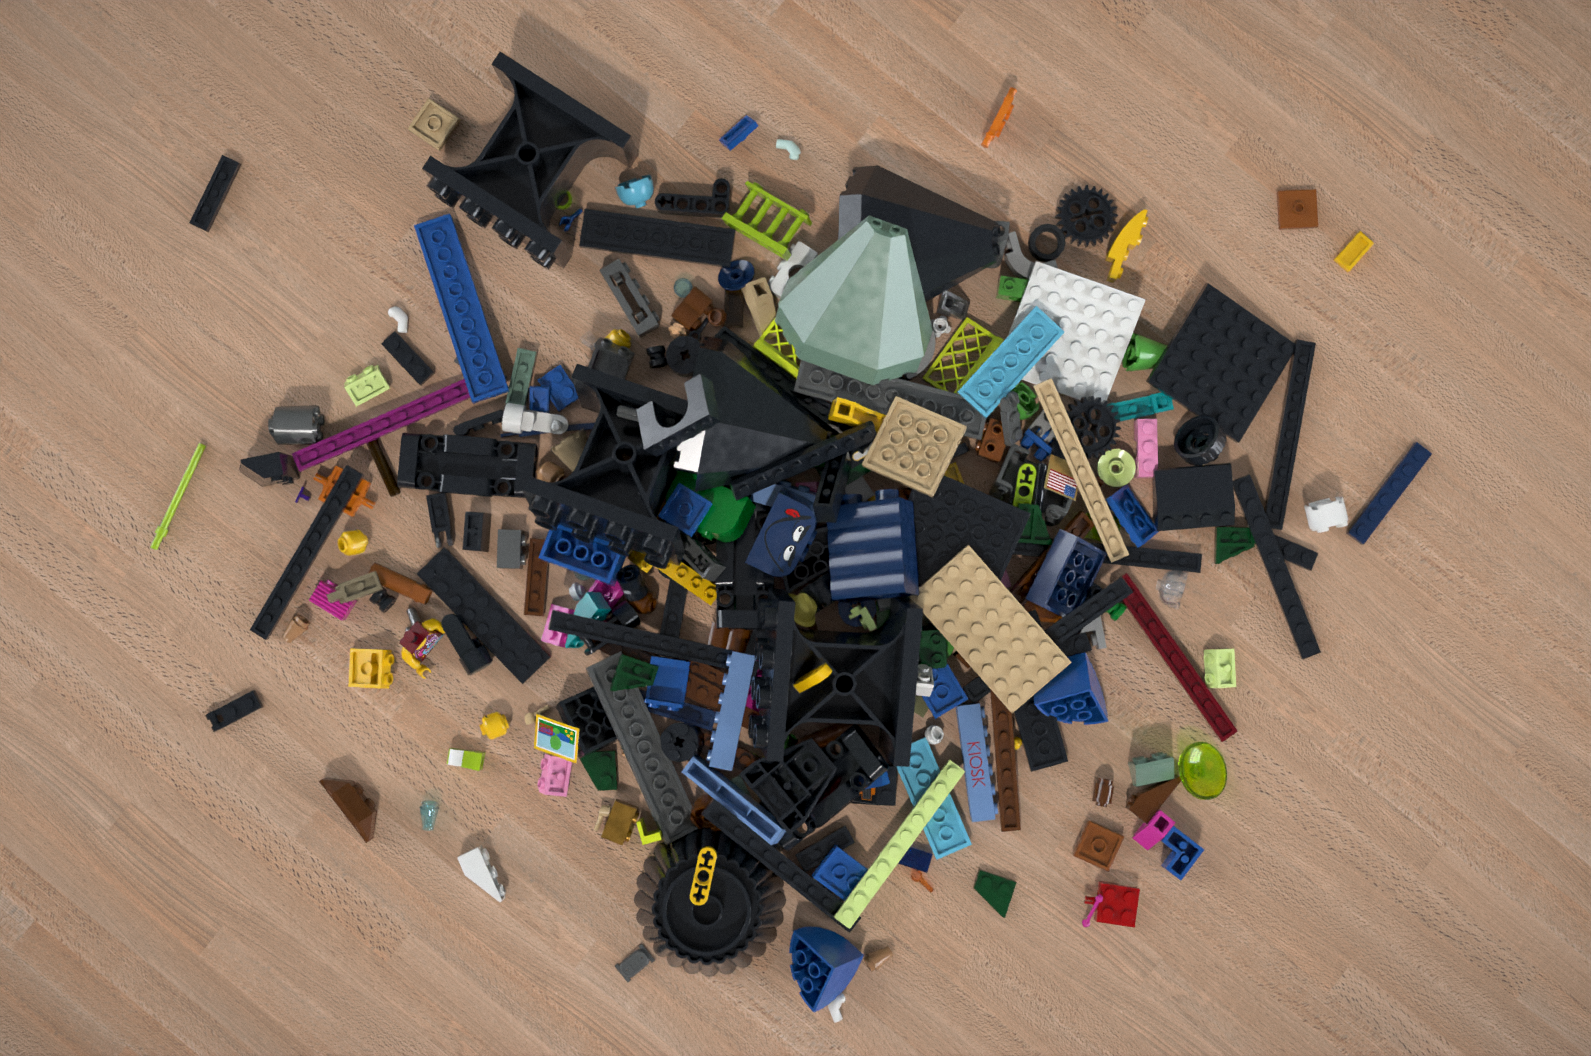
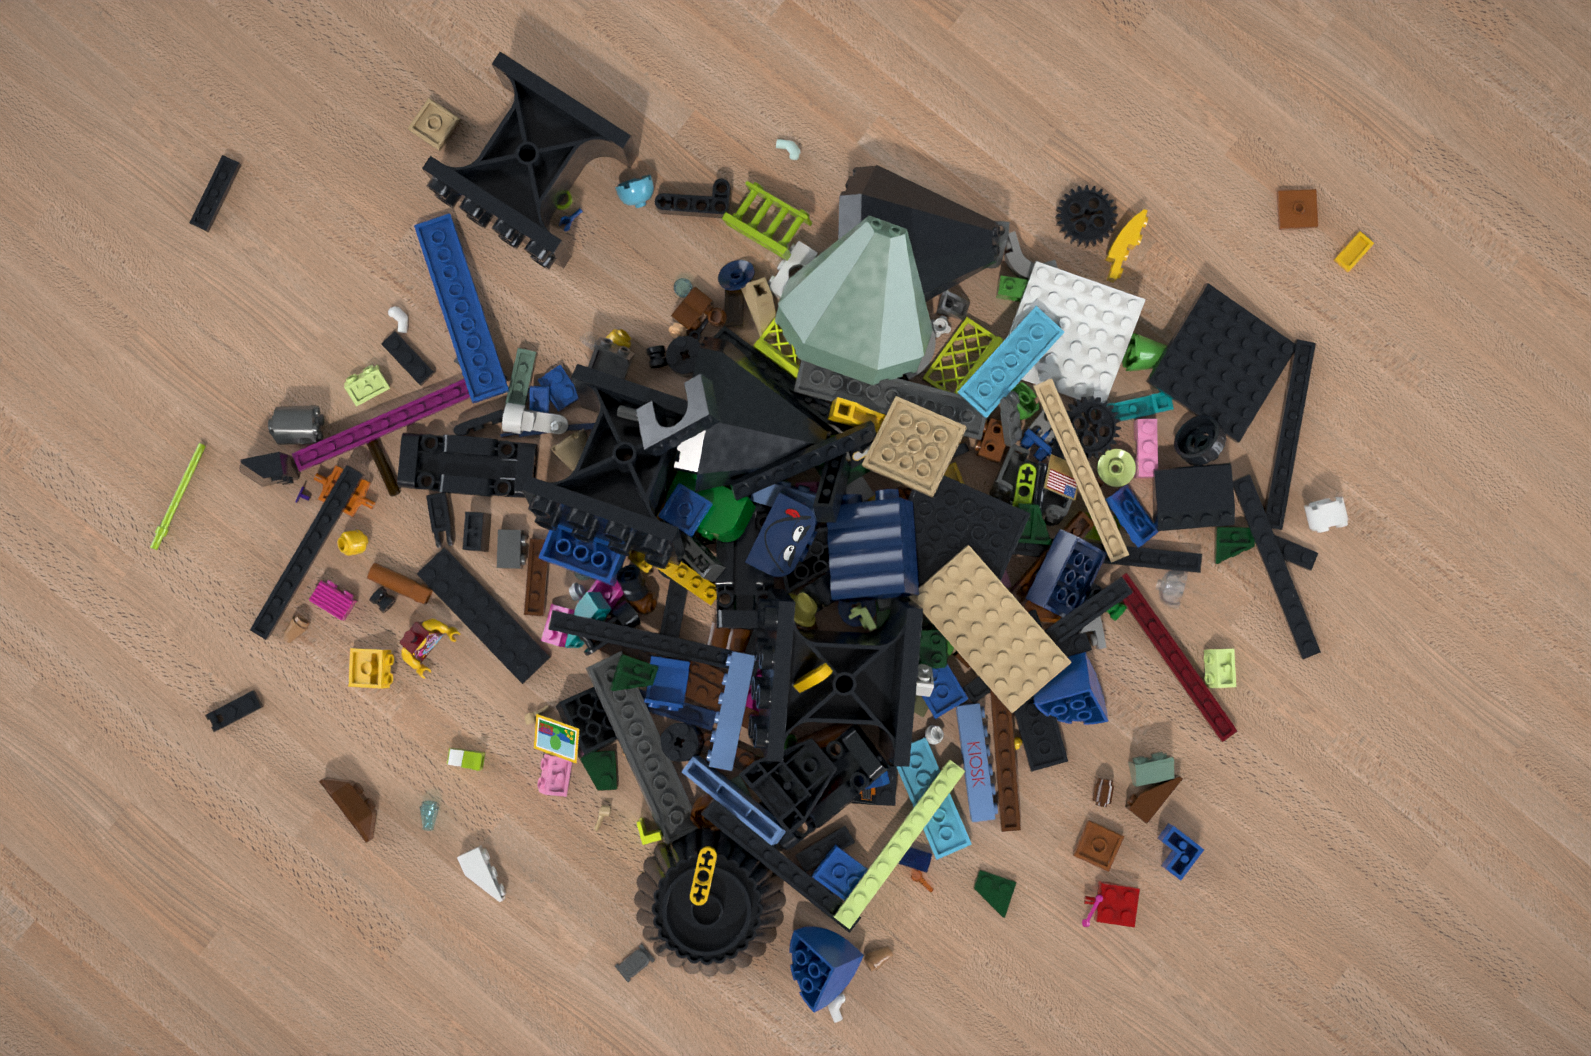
(356, 588): dark tan hinge -> none
(413, 617): flat silver arm -> none
(472, 654): black piece -> none
(494, 725): yellow head -> none
(550, 472): medium nougat head -> none
(614, 271): dark grey brick -> none
(619, 822): pearl gold brick -> none
(657, 238): black plate -> none
(738, 133): blue plate -> none
(1003, 114): orange plate -> none
(1046, 228): black tyre -> none
(1154, 830): dark pink slope -> none
(1202, 771): clear neon green dish -> none
(1389, 493): dark blue plate -> none

